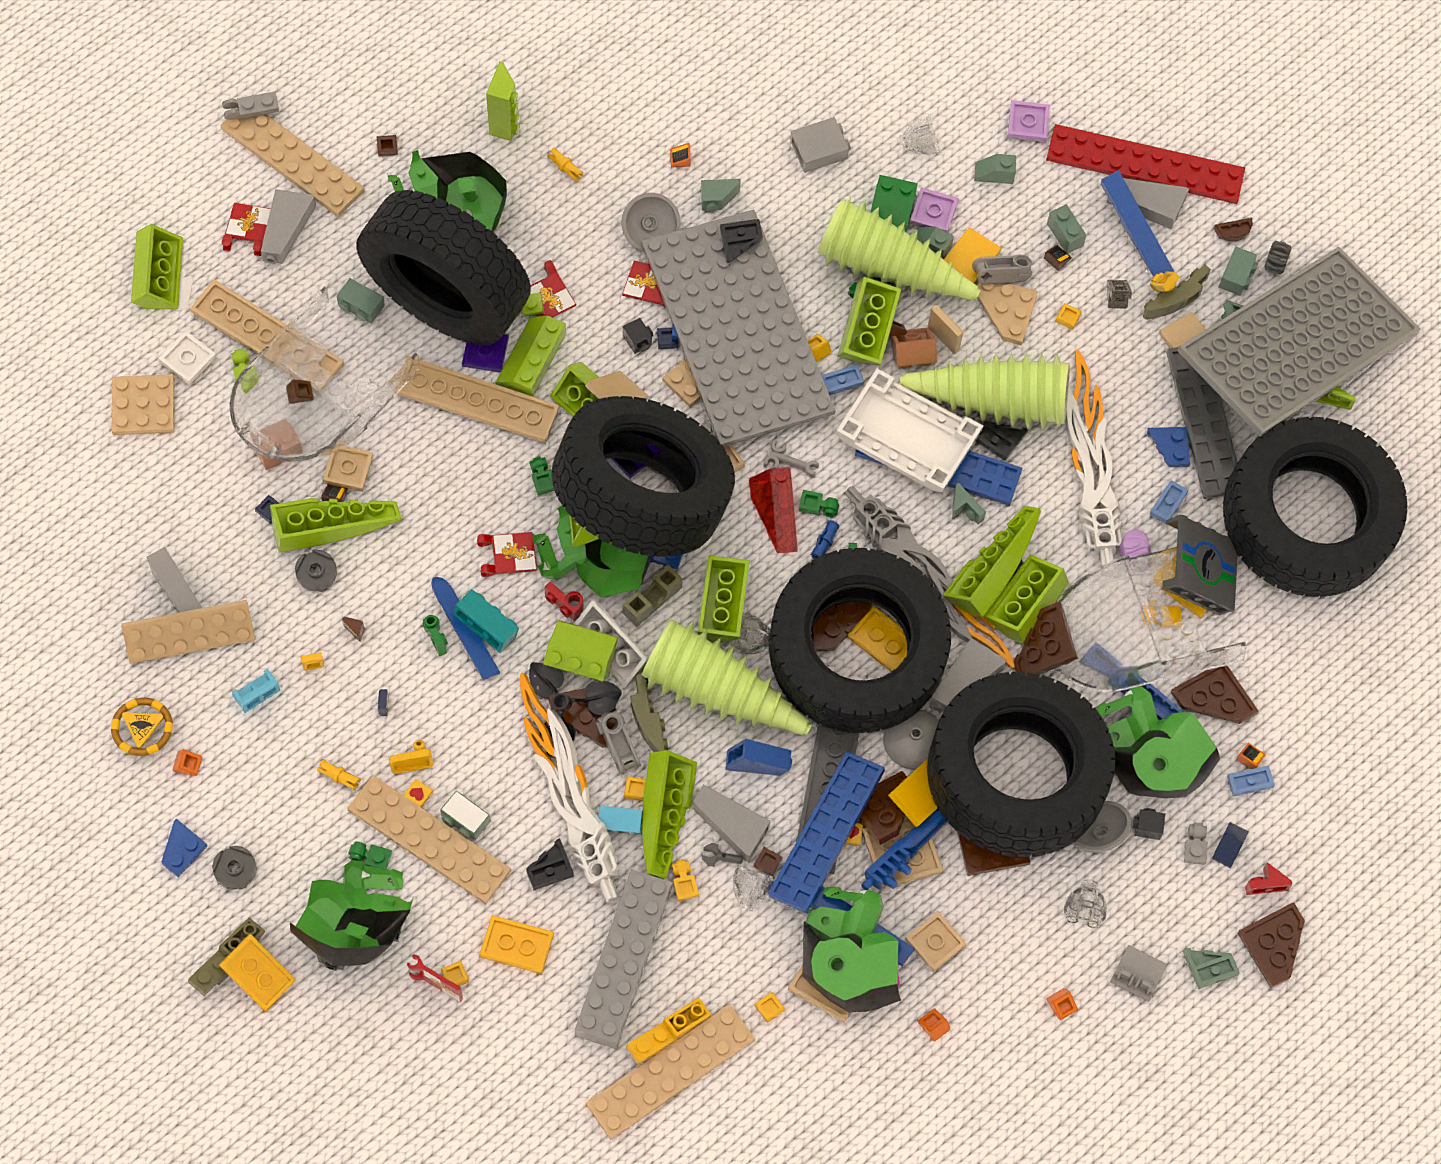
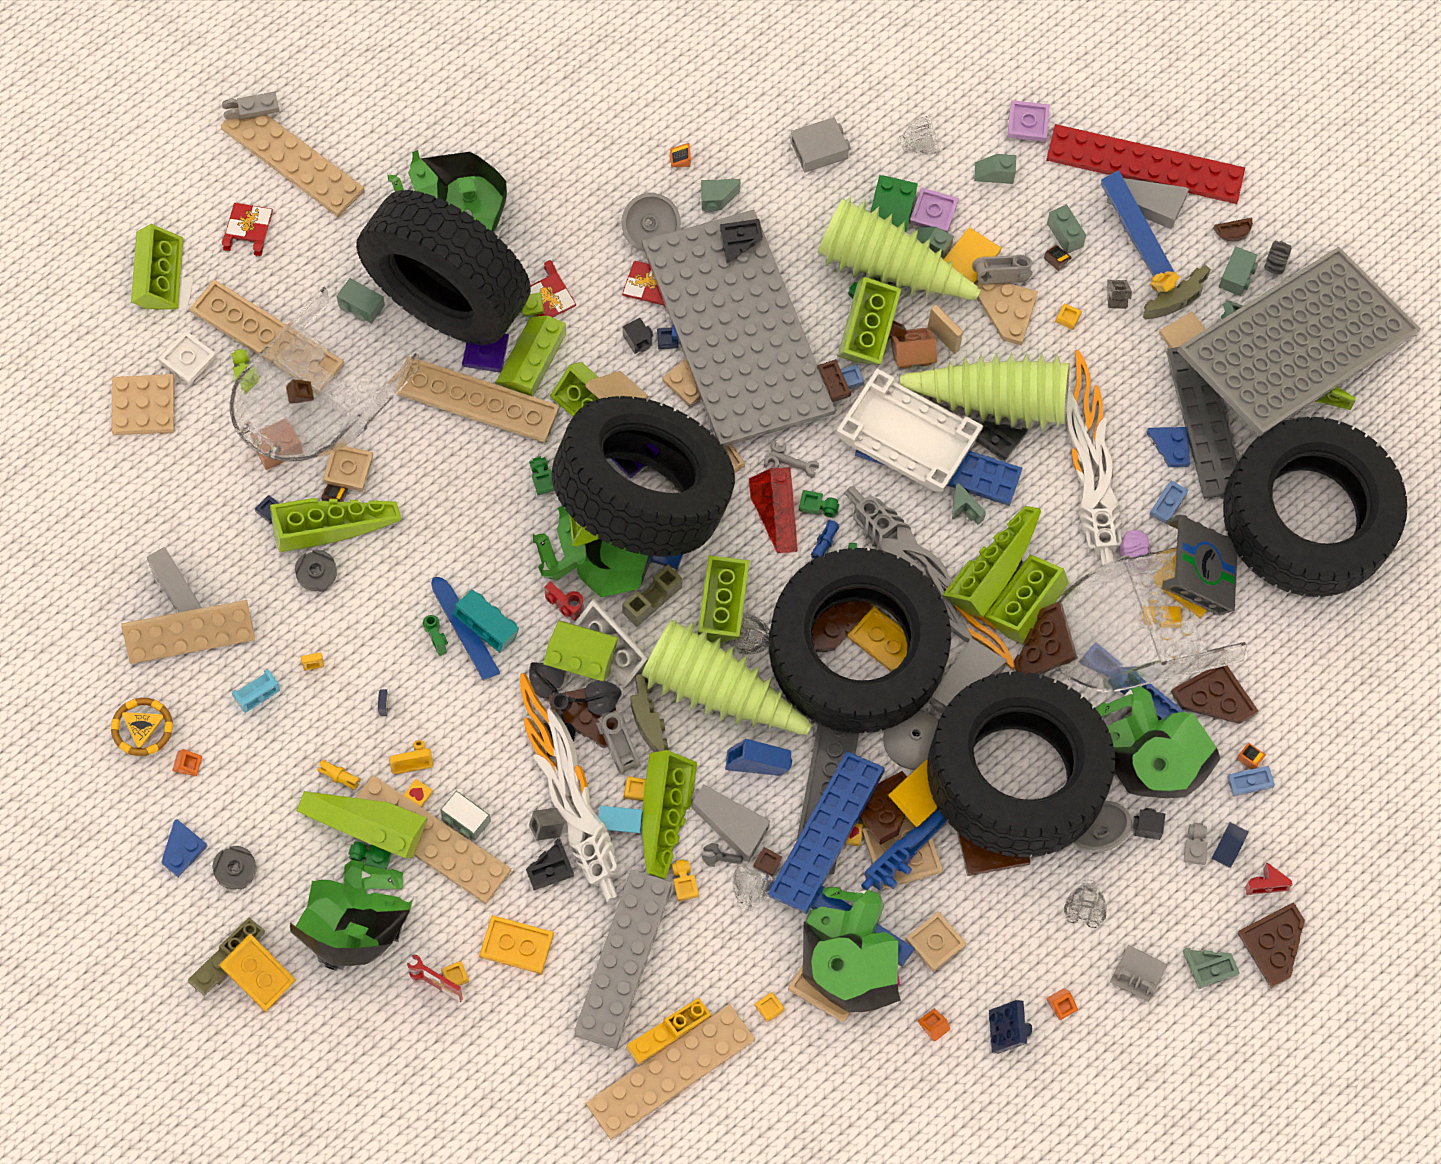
(285, 222): light grey slope -> none
(354, 626): reddish brown slope -> none
(368, 820): none -> lime wedge
(387, 145): reddish brown slope -> none
(502, 105): lime slope -> none
(511, 553): flag -> none
(546, 824): none -> flat silver panel
(565, 164): yellow pin -> none
(819, 347): yellow slope -> none
(834, 380): none -> reddish brown plate
(1008, 1026): none -> dark blue plate

